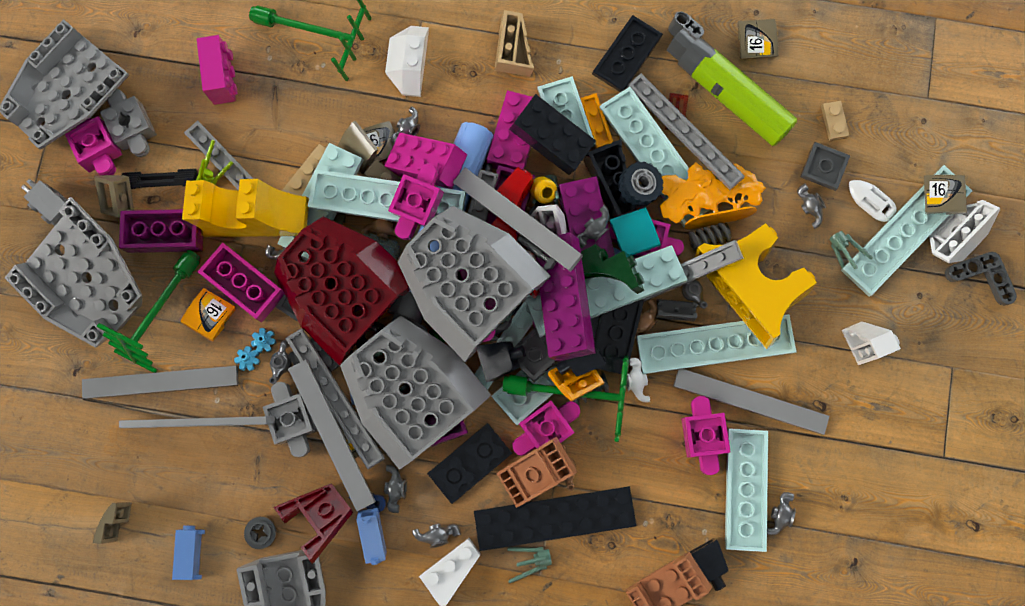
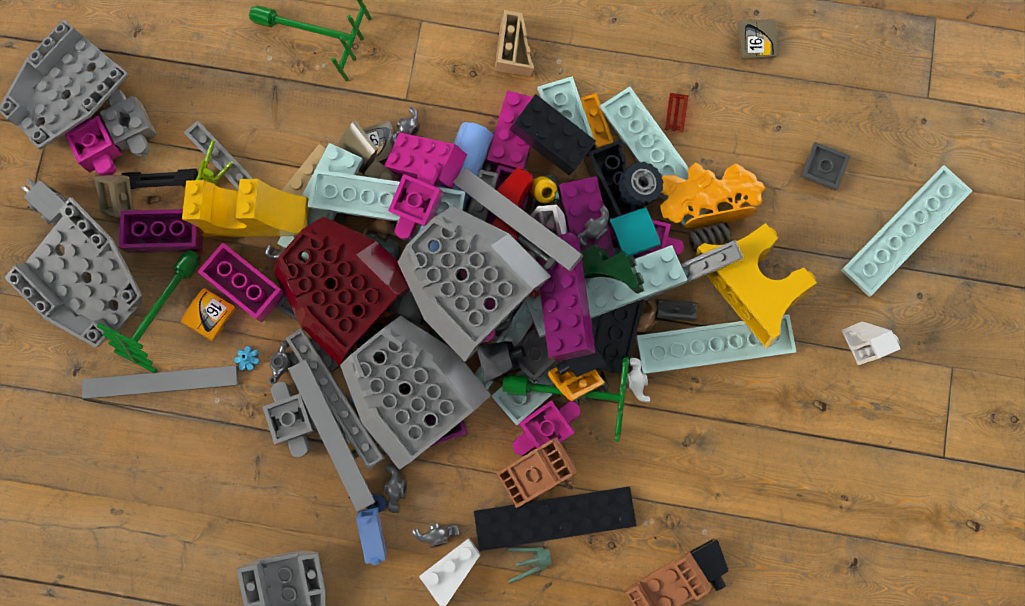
(110, 522): dark tan slope -> none
(187, 553): medium blue brick -> none
(216, 69): dark pink brick -> none
(251, 536): dark grey gear -> none
(264, 420): light grey tile -> none
(265, 342): medium azure plant -> none
(323, 510): dark red wing -> none
(407, 60): white wedge -> none
(469, 463): black piece -> none
(627, 54): black piece -> none
(686, 132): light grey tile -> none
(694, 292): flat silver piece -> none
(705, 435): dark pink brick -> none
(727, 81): lime piece -> none
(746, 490): light aqua plate -> none
(751, 401): light grey tile -> none
(783, 514): flat silver piece -> none
(812, 204): flat silver piece -> none
(835, 120): tan plate -> none
(840, 243): sand green plant -> none
(872, 200): white piece -> none
(945, 194): slope -> none
(963, 232): white wedge -> none
(989, 270): dark grey beam -> none

